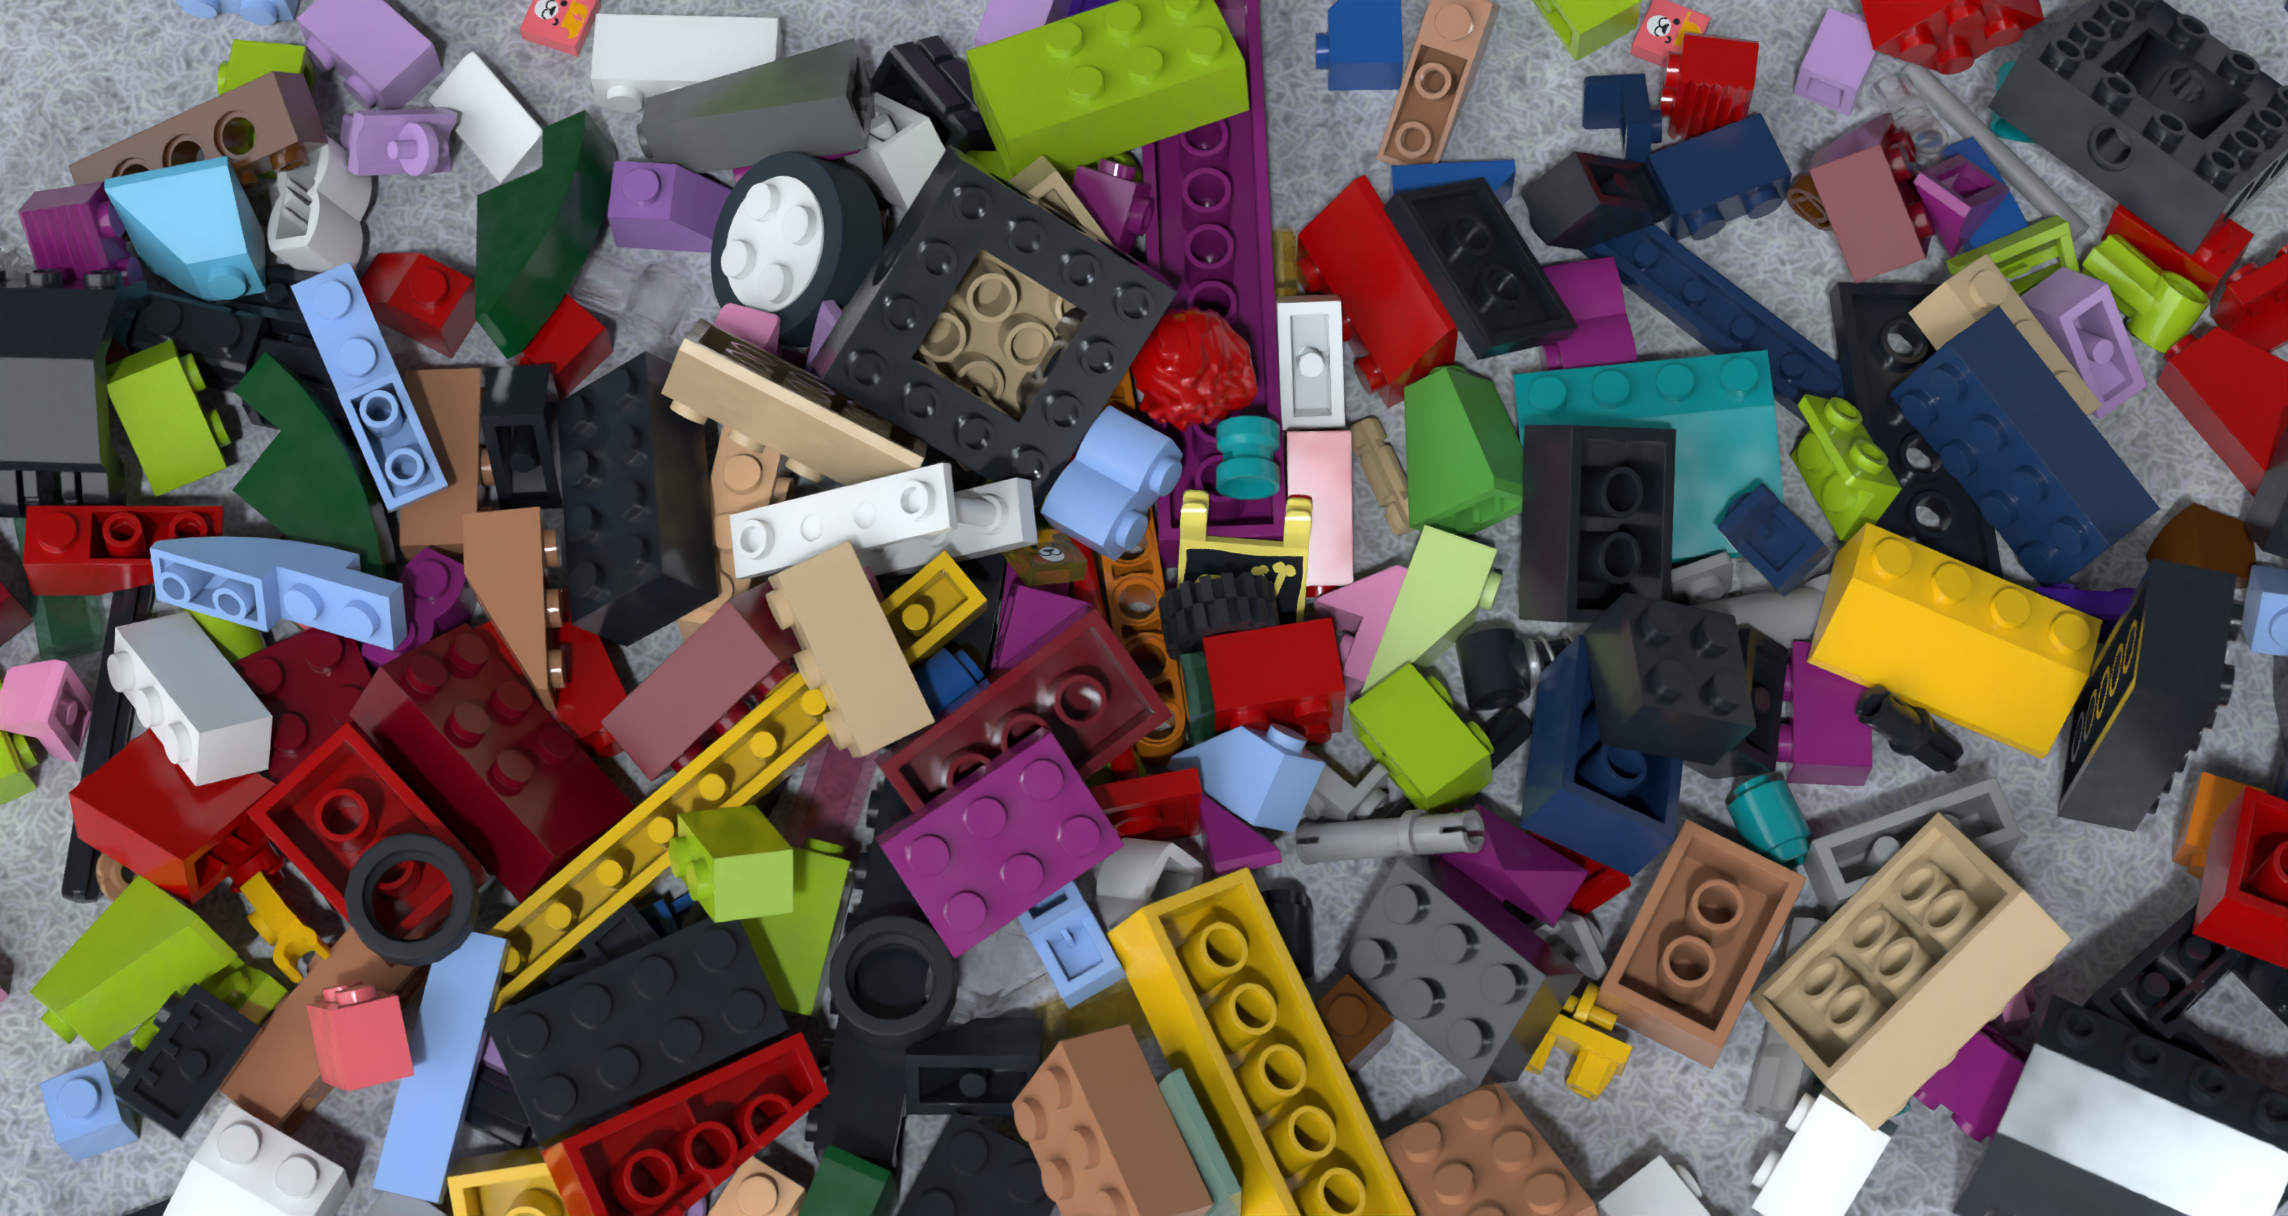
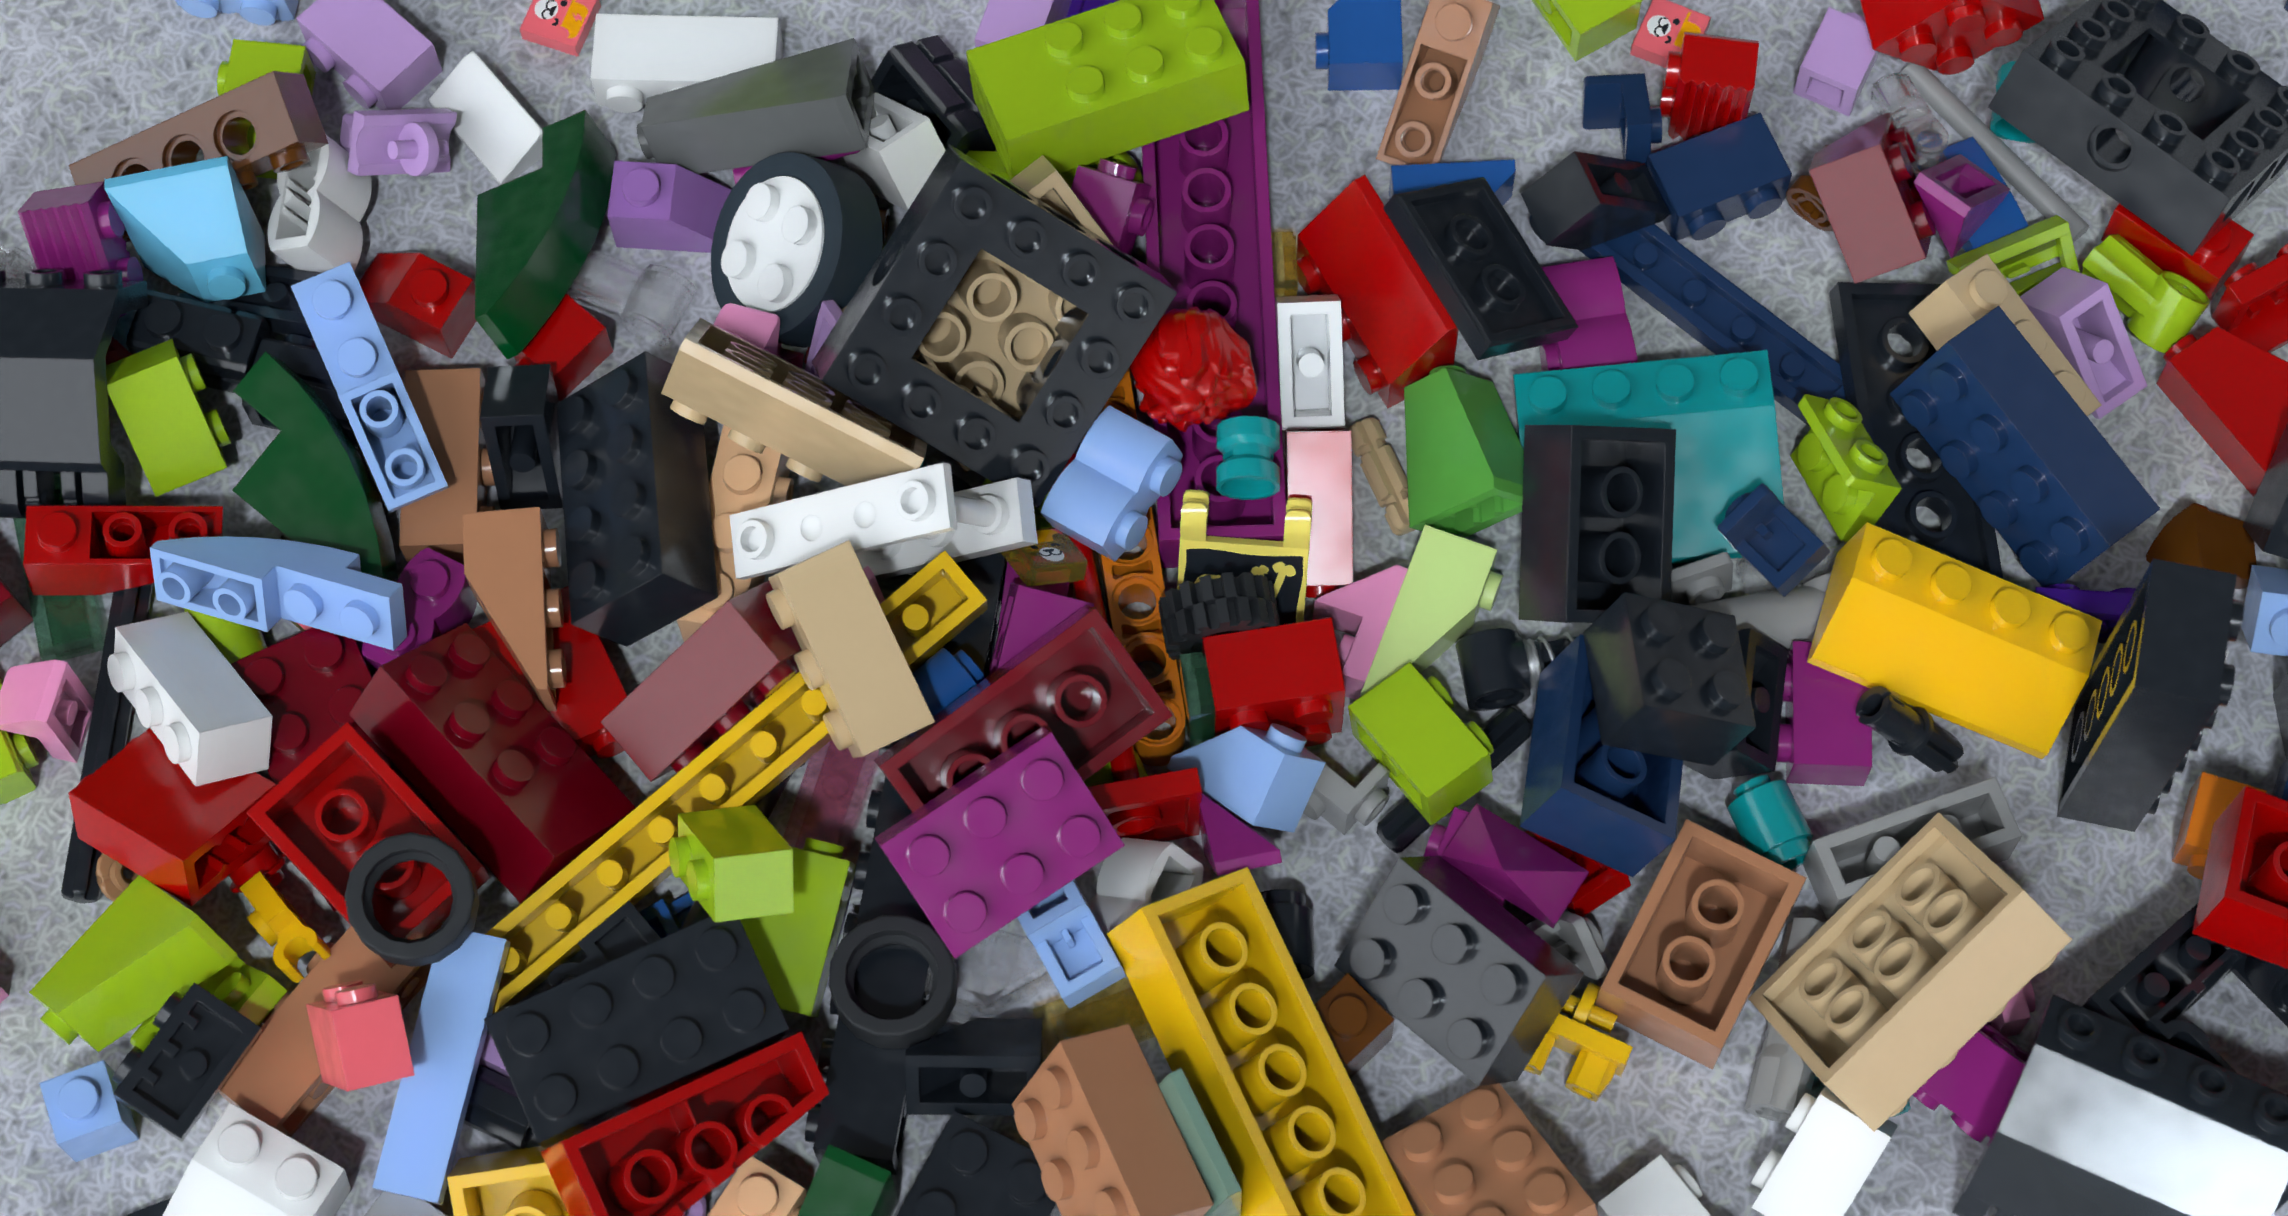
(1408, 836): light grey pin -> none

